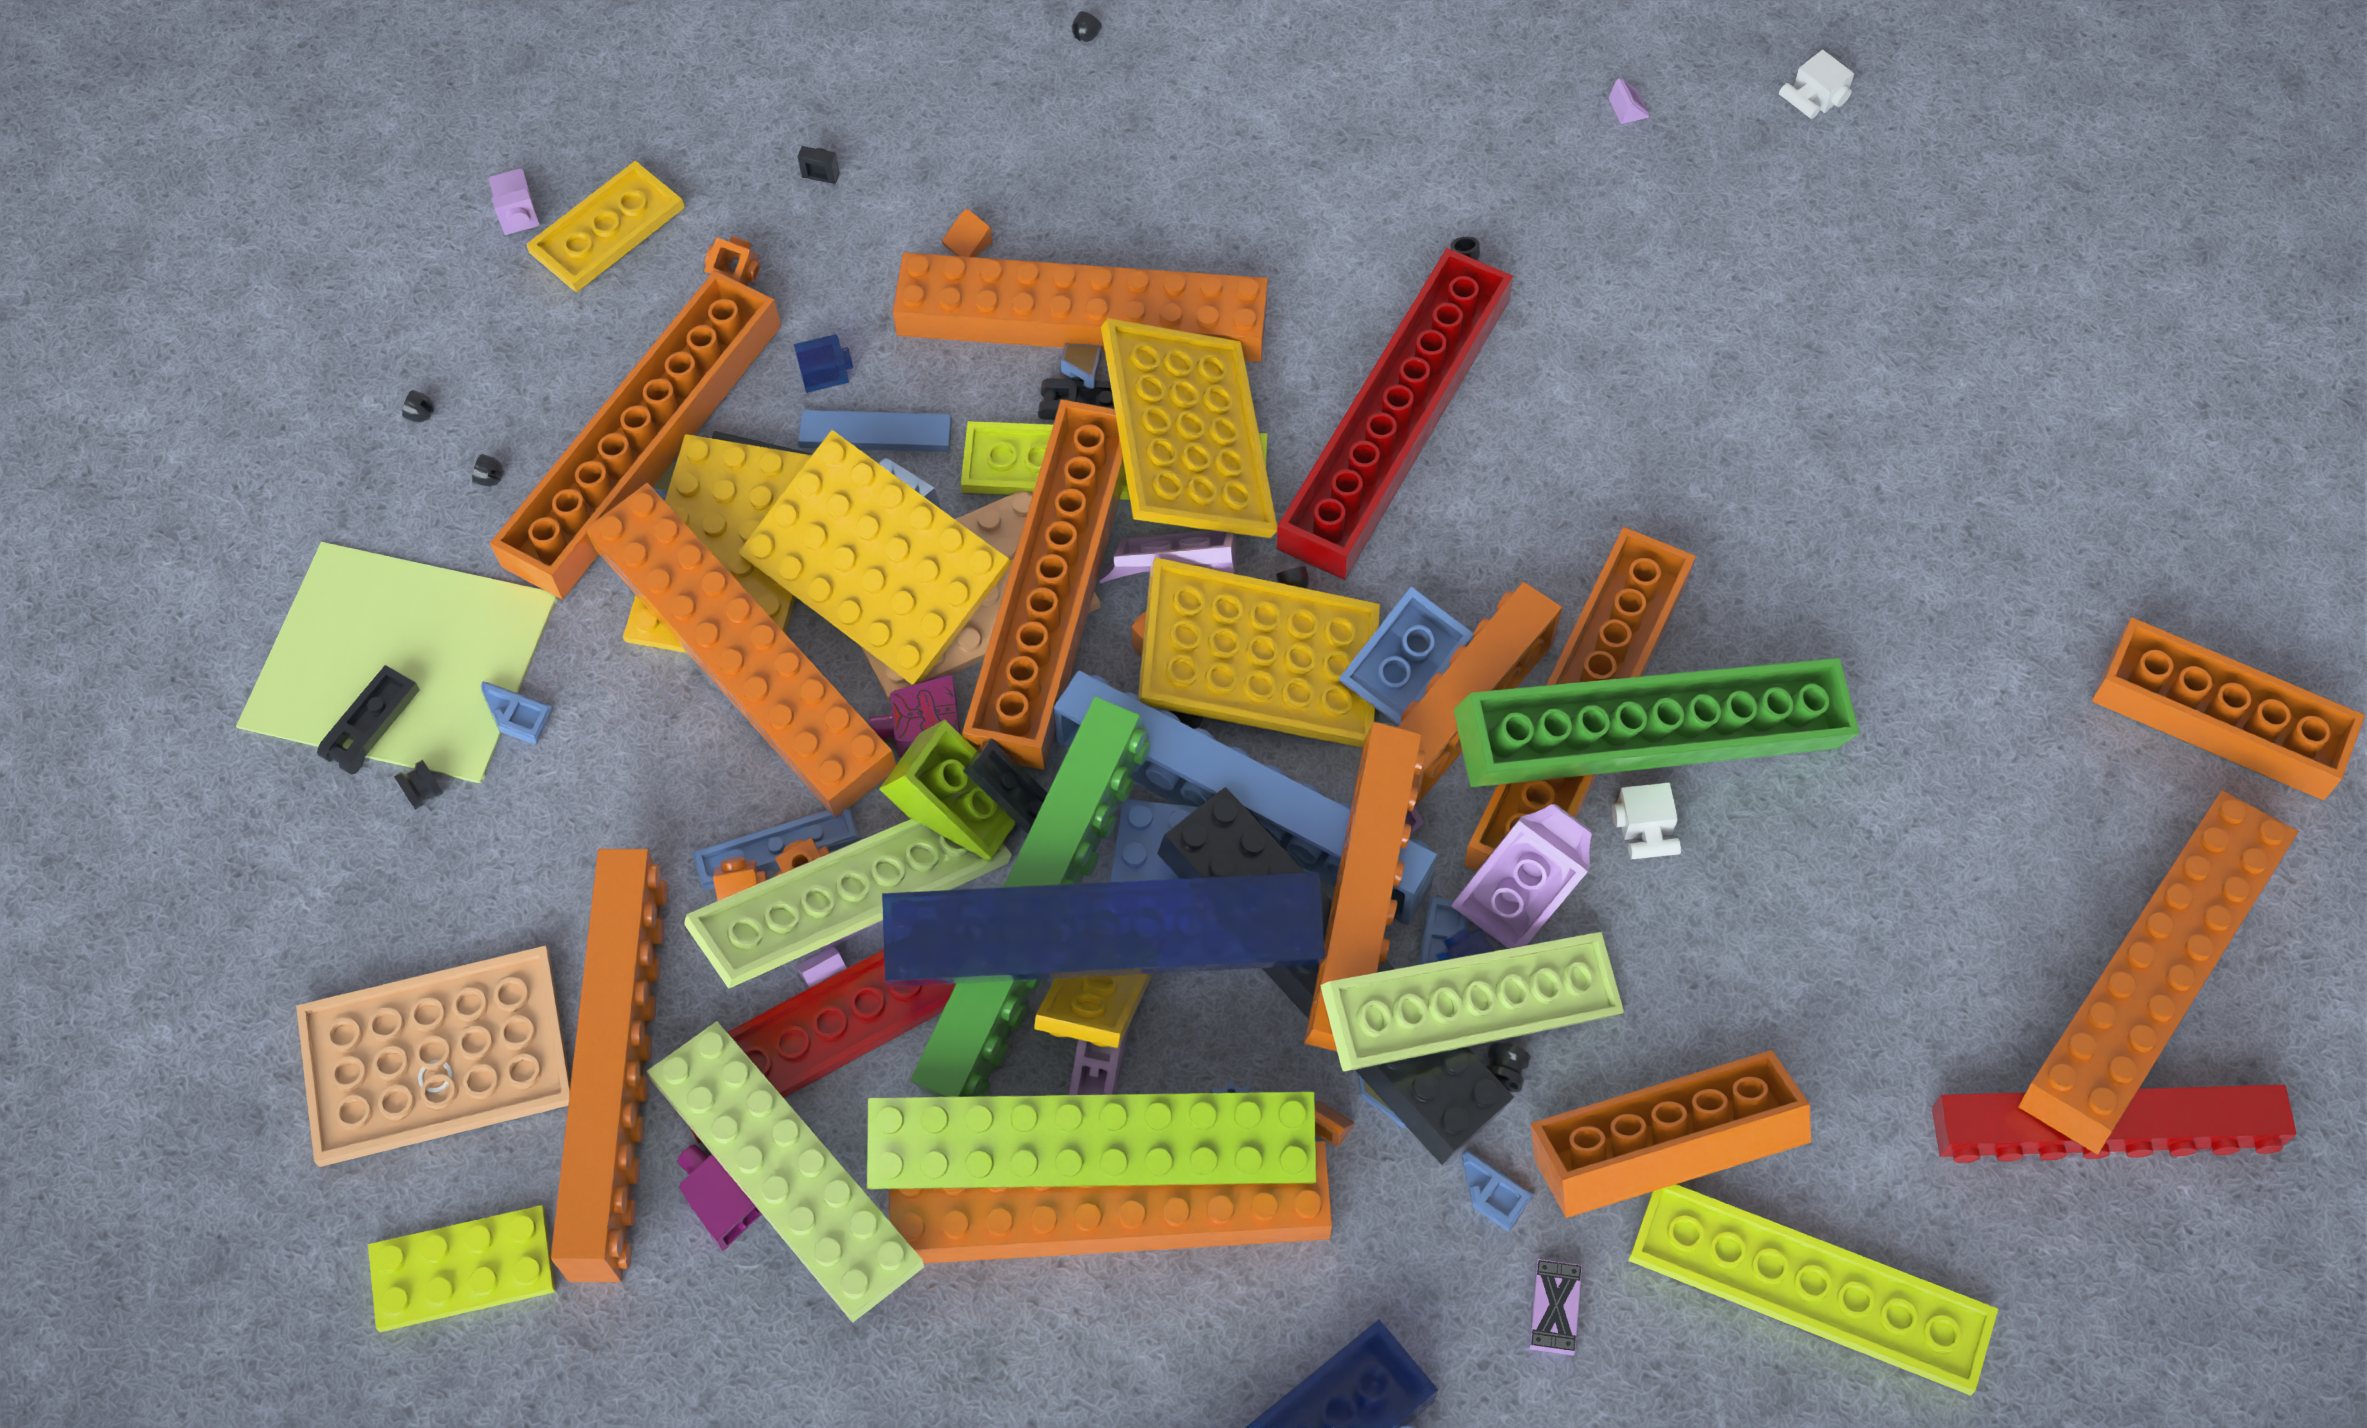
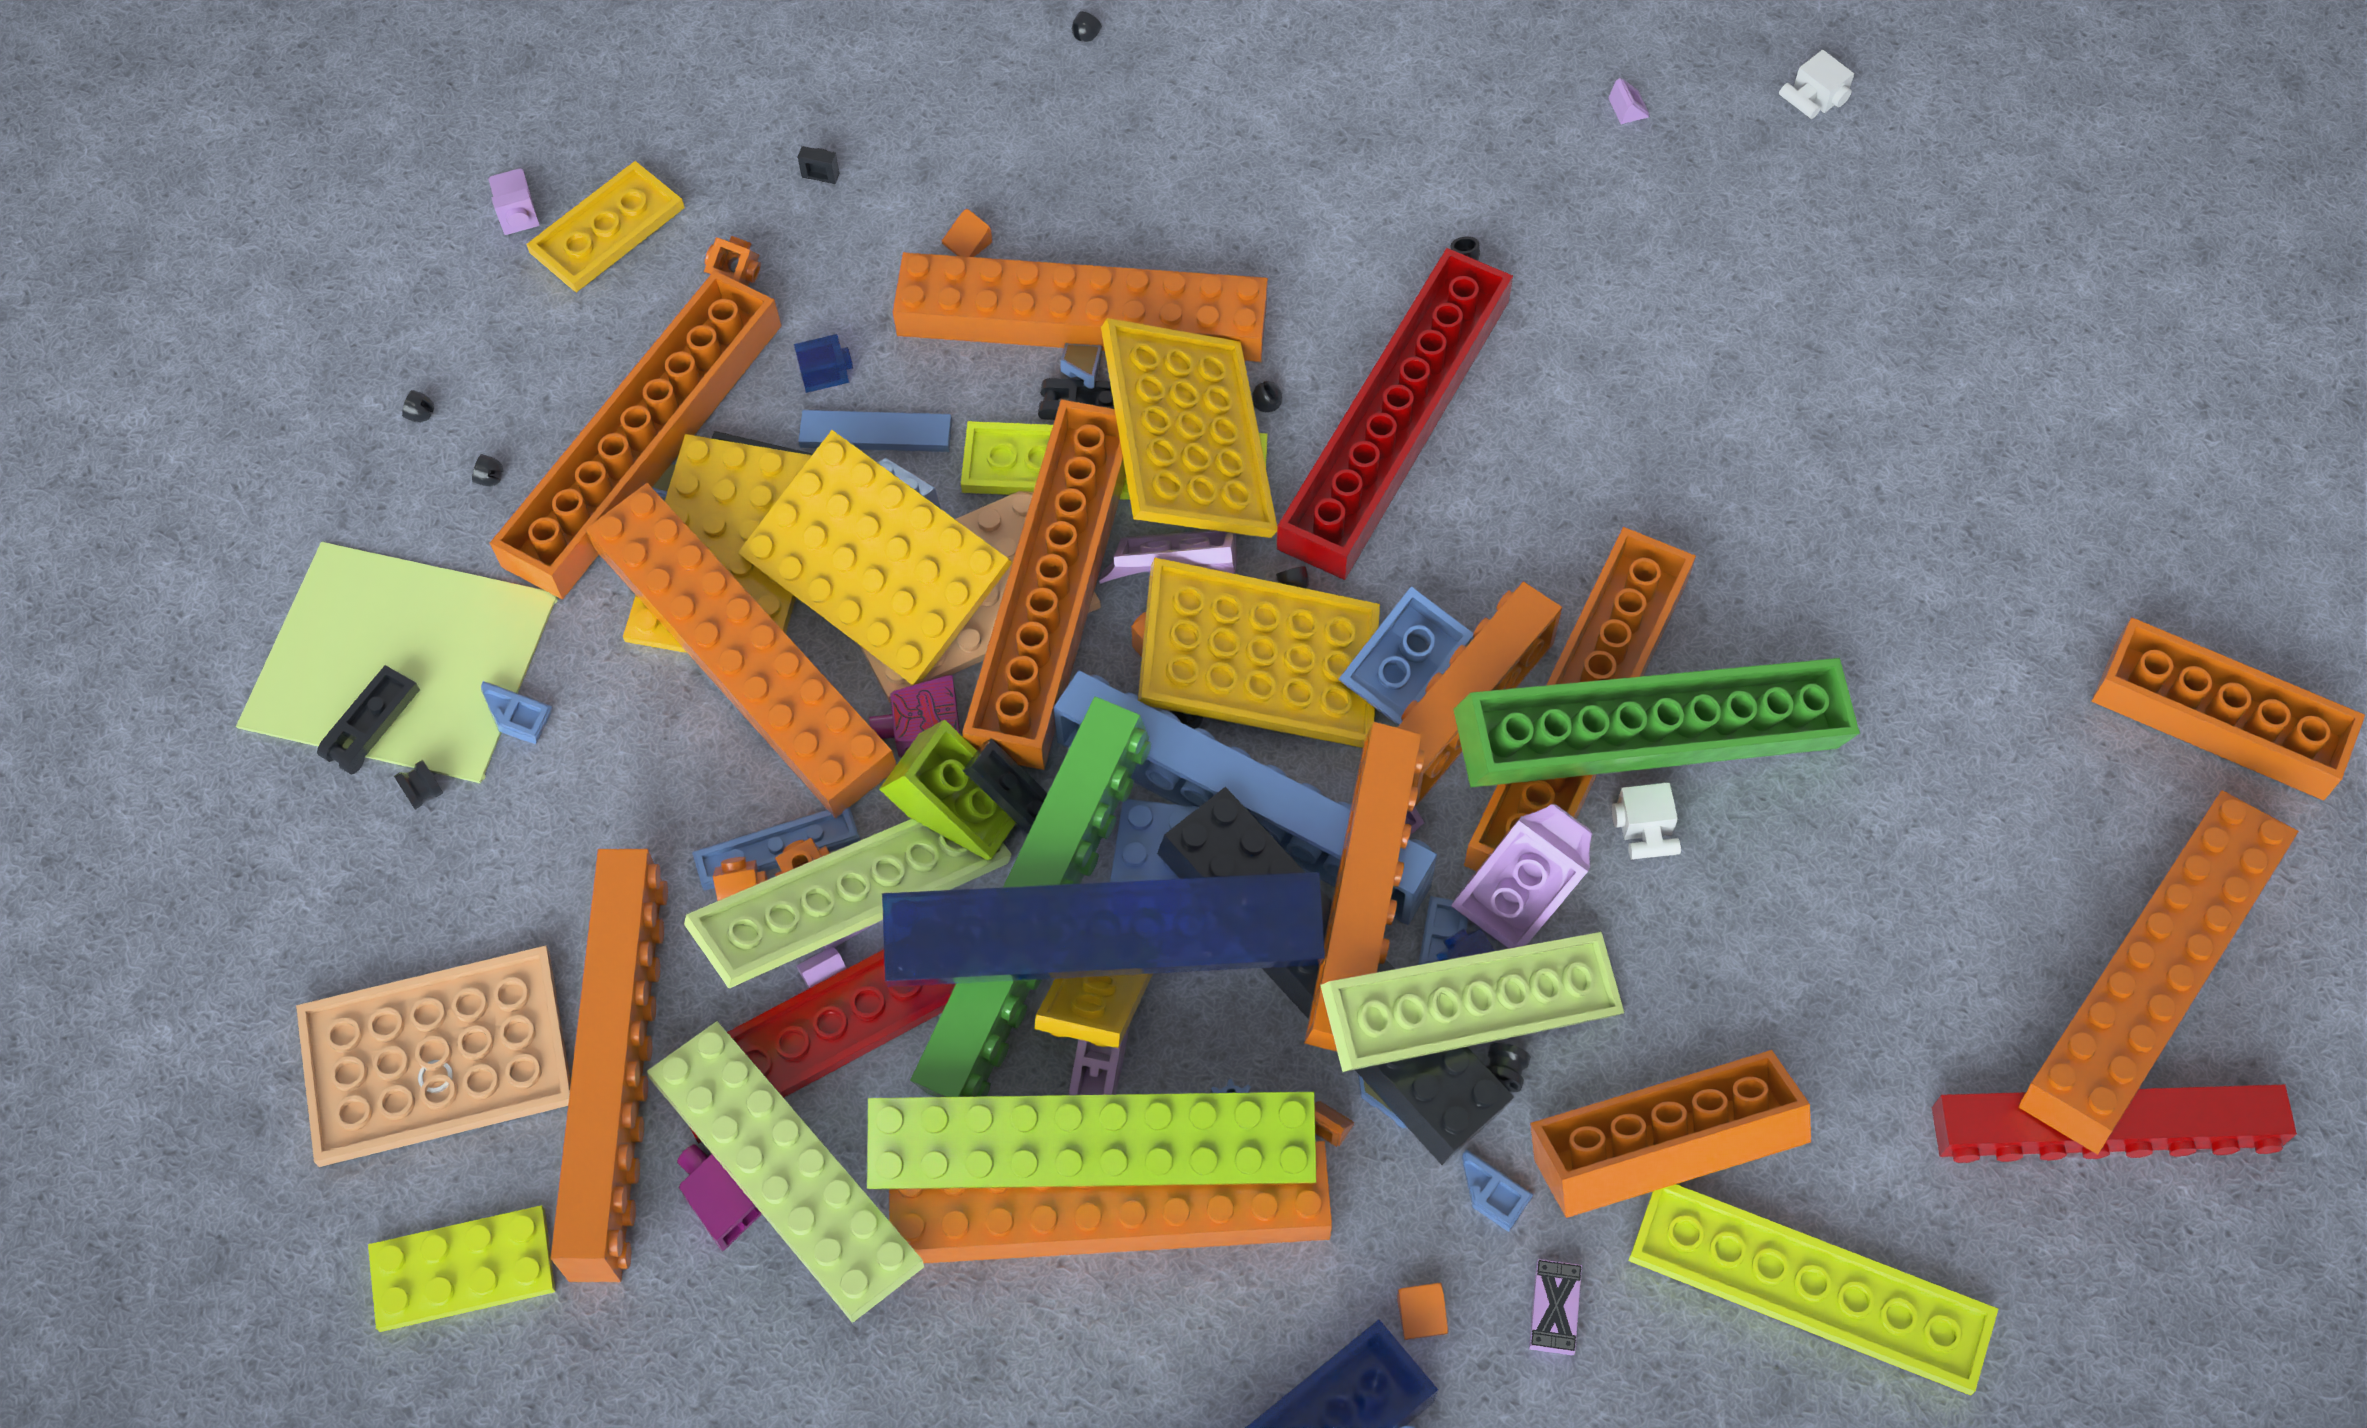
(1261, 400): none -> black hinge
(1422, 1311): none -> orange slope

